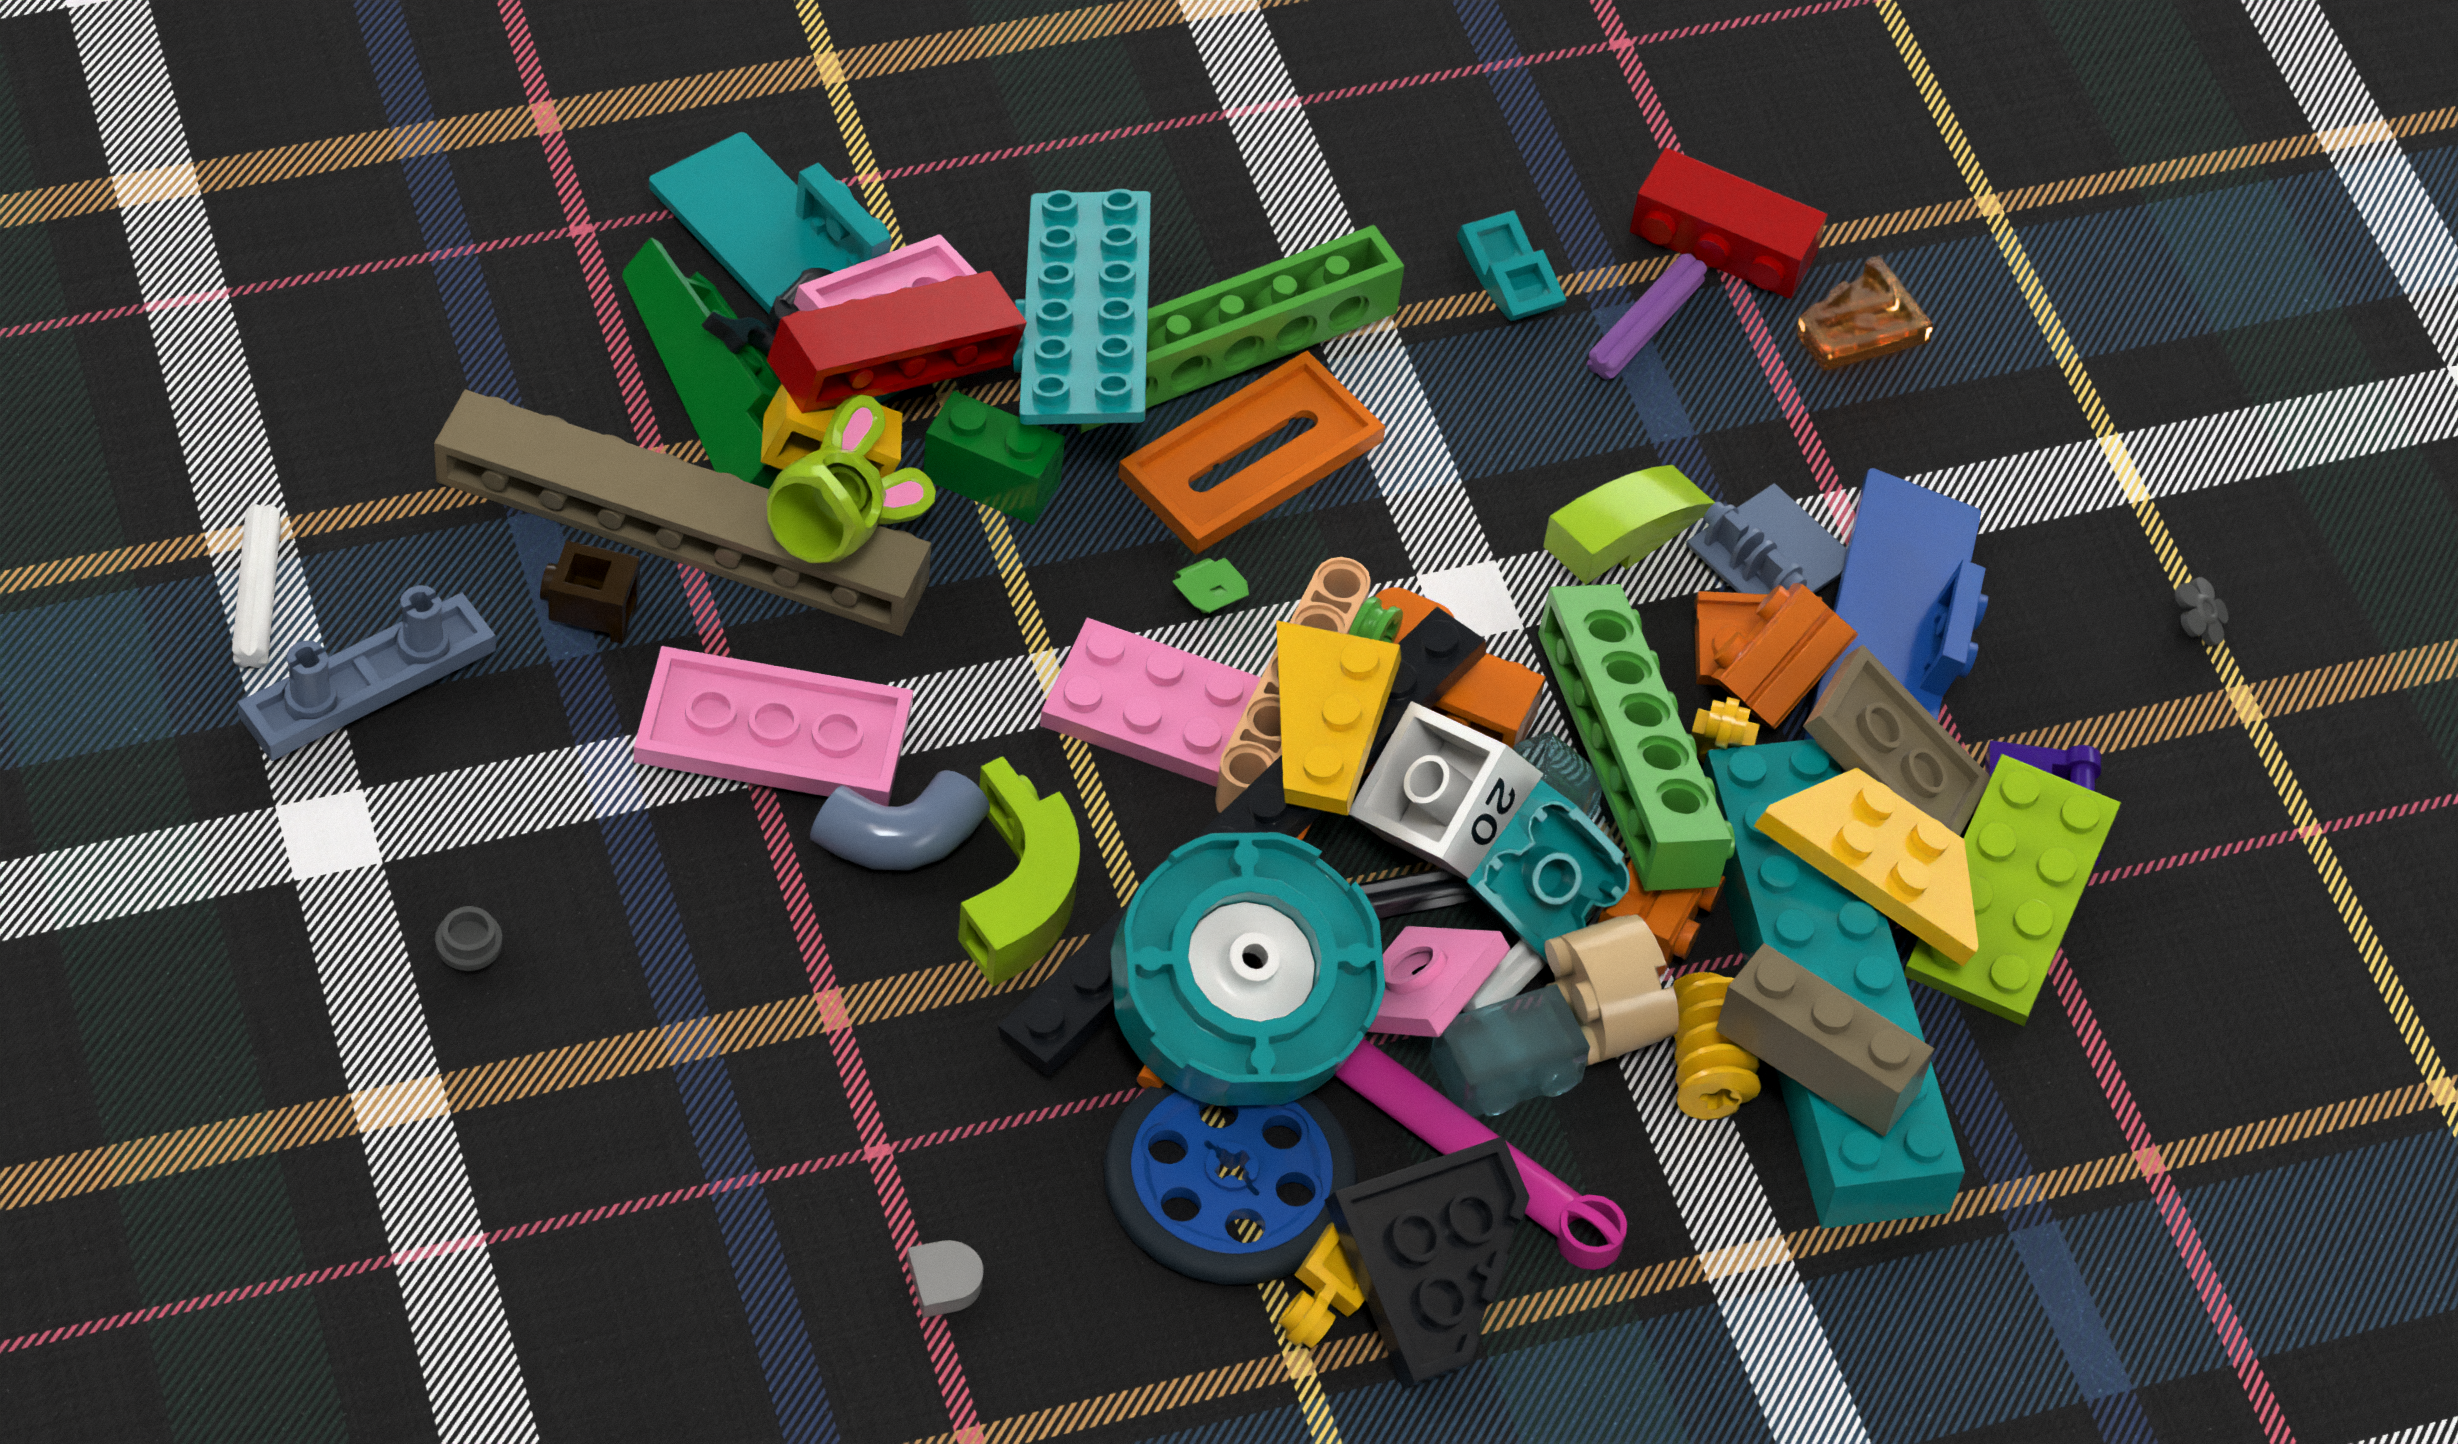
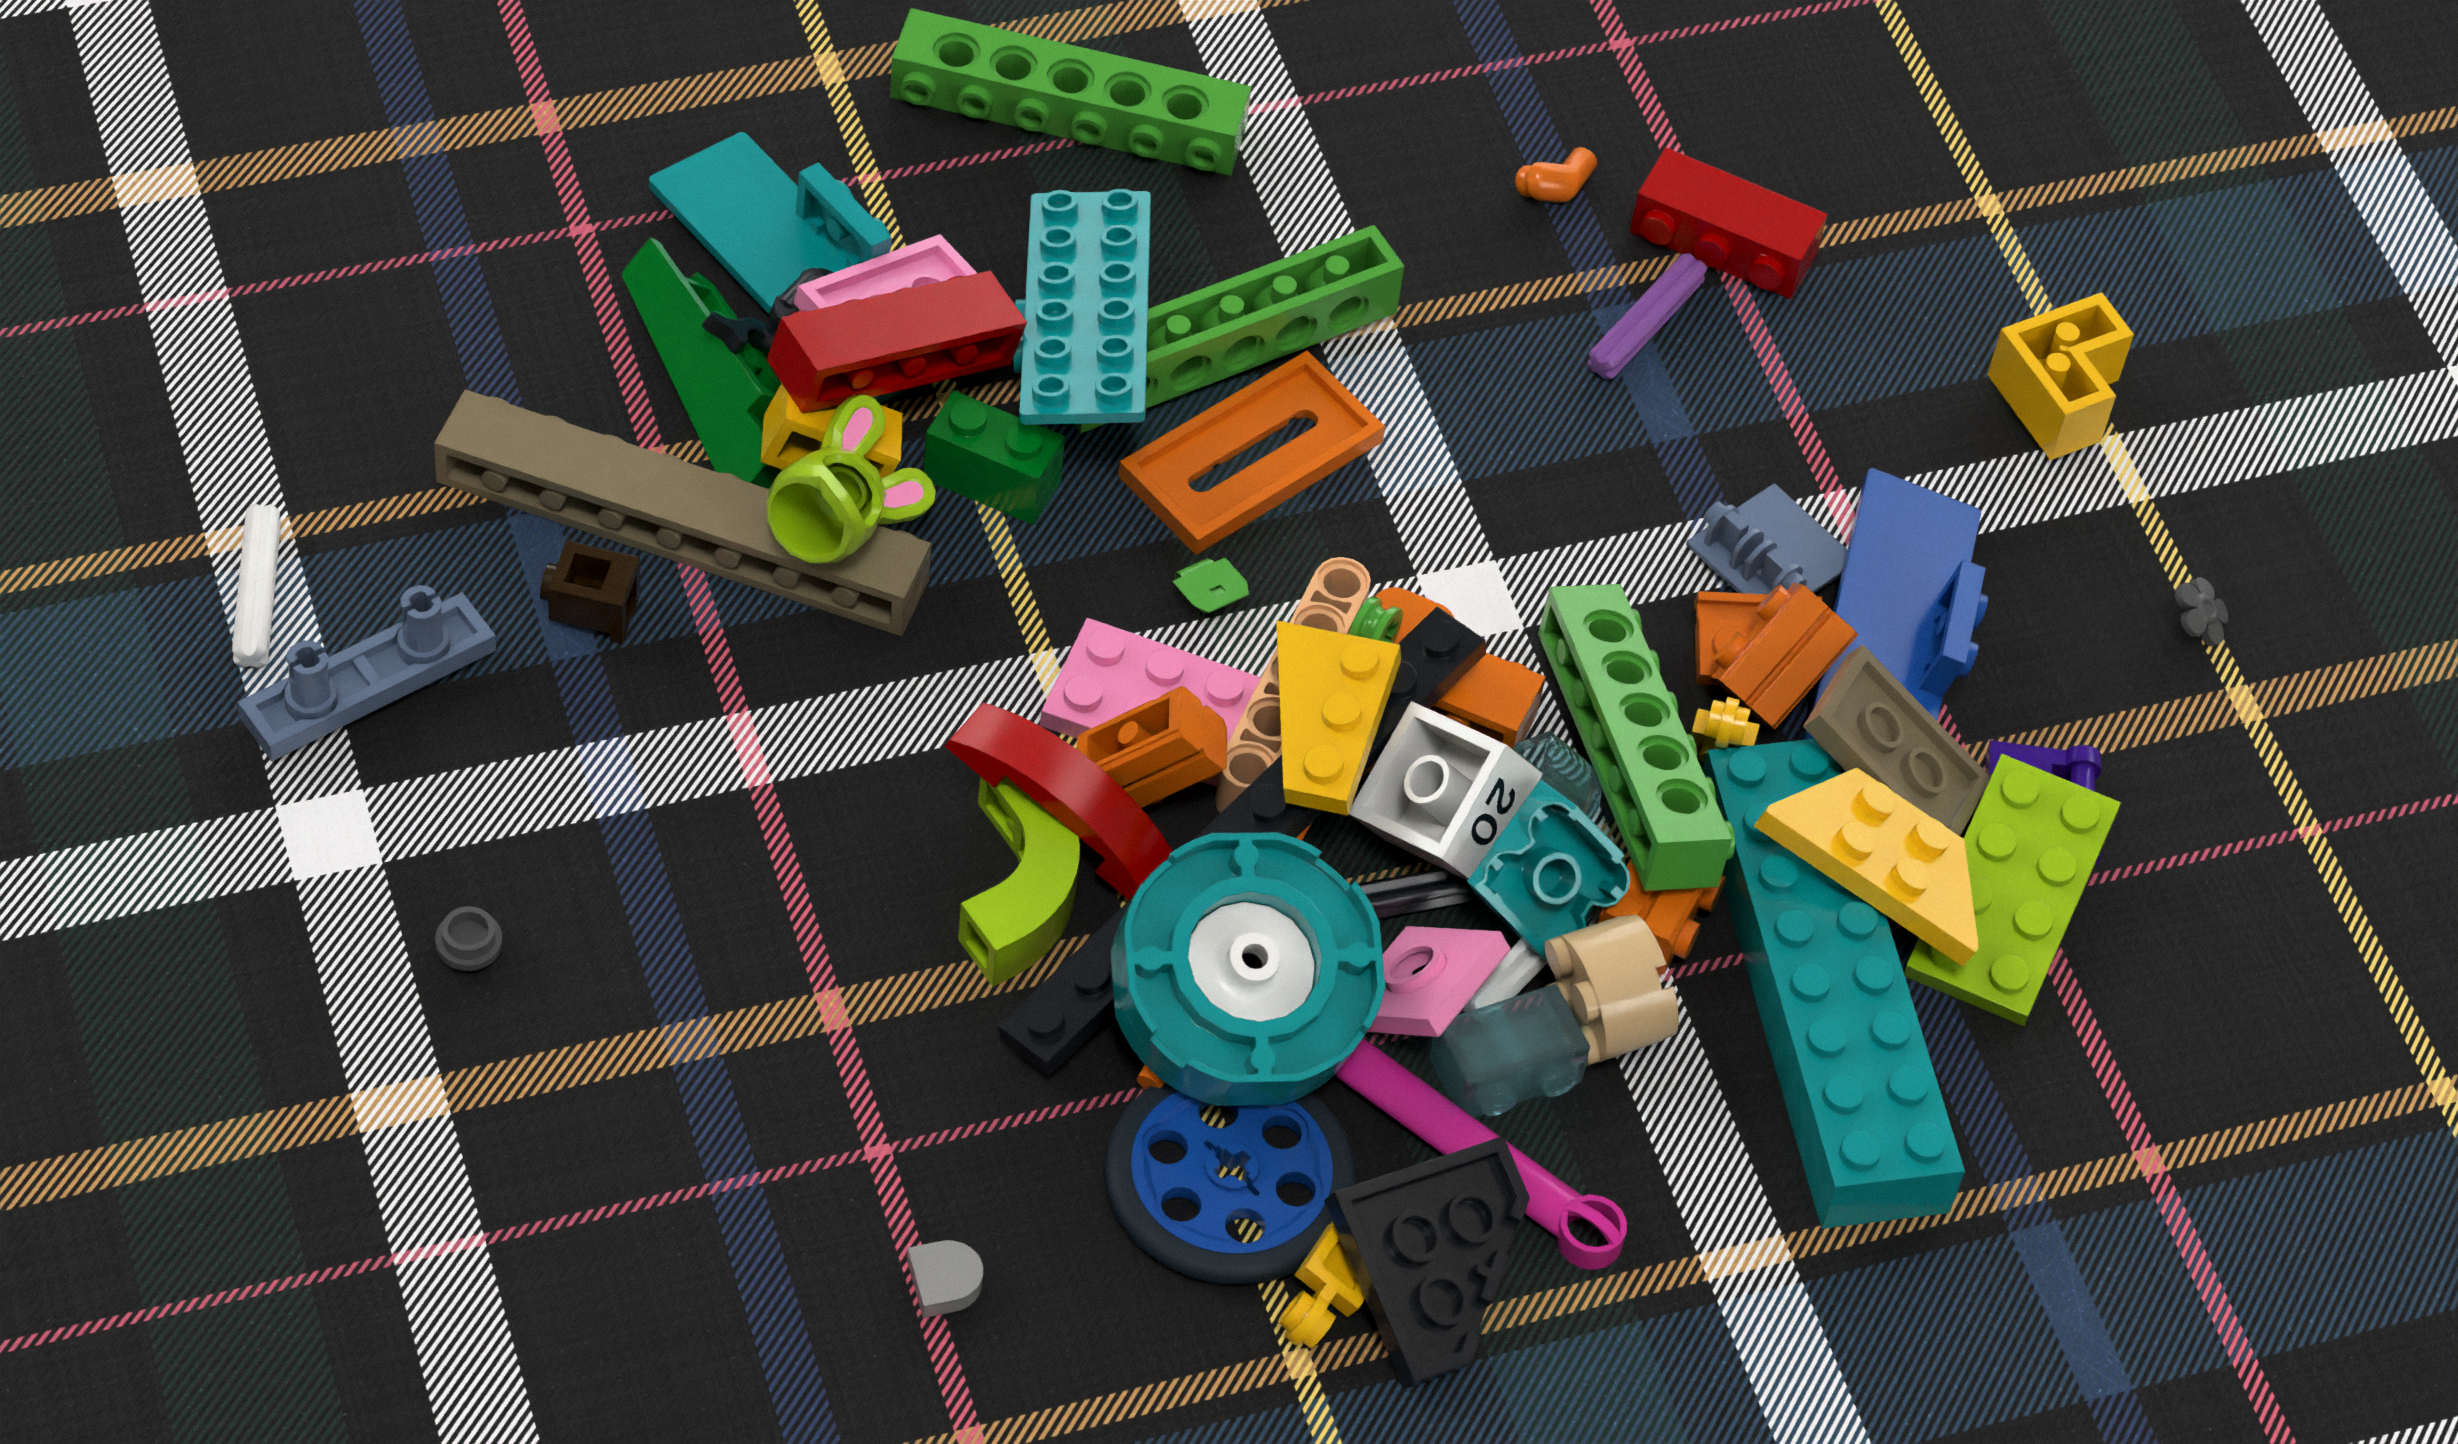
(772, 725): bright pink plate -> none
(905, 834): sand blue cylinder -> none
(1068, 787): none -> red slope
(1070, 91): none -> bright green brick
(1159, 746): none -> orange brick
(1508, 268): teal slope -> none
(1556, 181): none -> orange arm
(1624, 520): lime slope -> none
(1711, 1070): yellow piece -> none
(1824, 1039): dark tan brick -> none
(1863, 319): clear orange wing -> none
(2059, 372): none -> yellow brick

